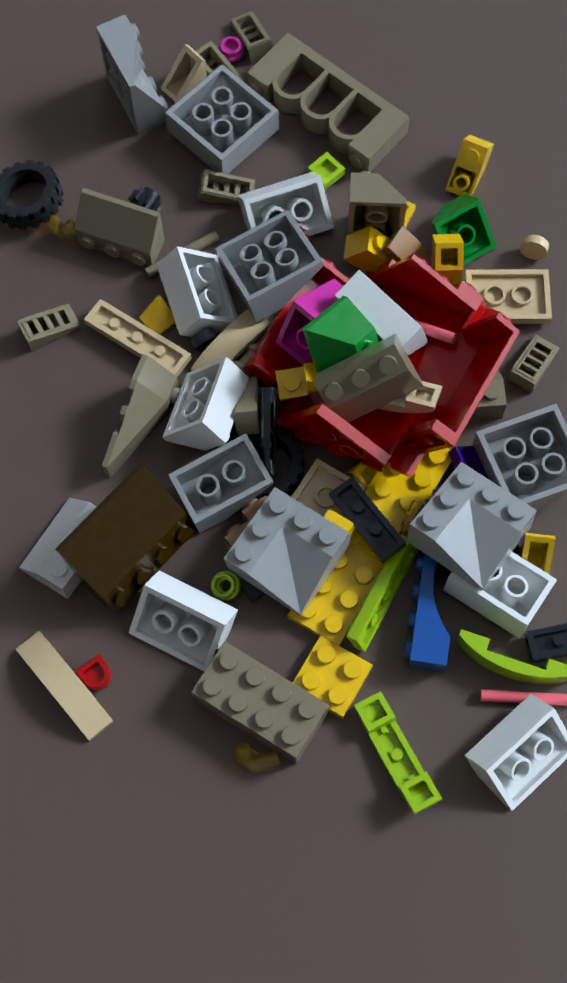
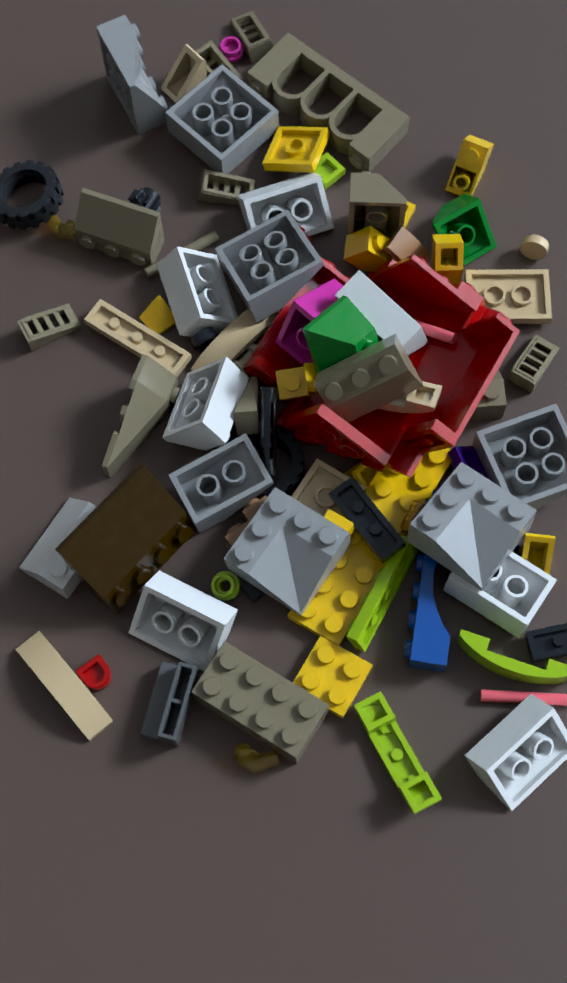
(170, 703): none -> dark grey piece
(296, 149): none -> yellow plate

